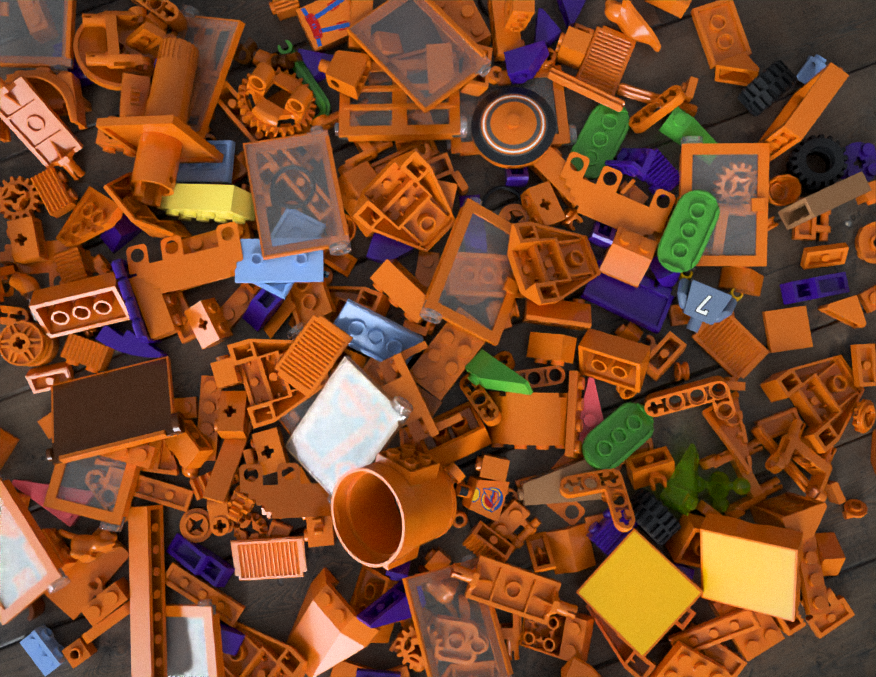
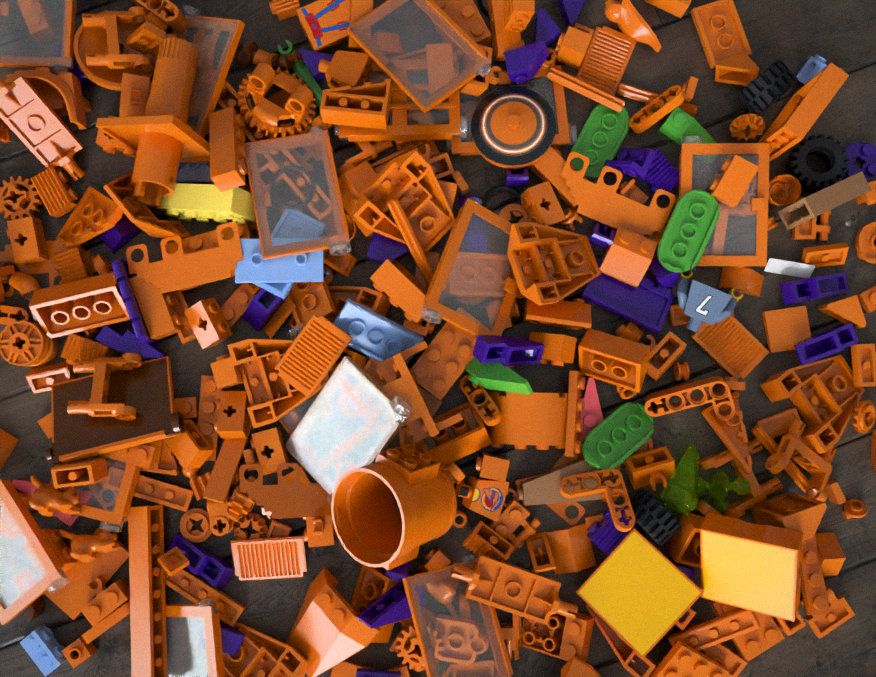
(49, 500): none -> orange animal
(79, 473): none -> orange brick
(97, 404): none -> orange connector
(173, 561): none -> orange tile
(227, 149): none -> orange brick
(358, 106): none -> orange wedge
(411, 239): none -> orange axle
(507, 350): none -> dark purple slope
(543, 374): orange beam -> none
(733, 181): none -> orange brick
(740, 123): none -> orange gear
(789, 268): none -> white sticker
(826, 343): none -> dark purple slope

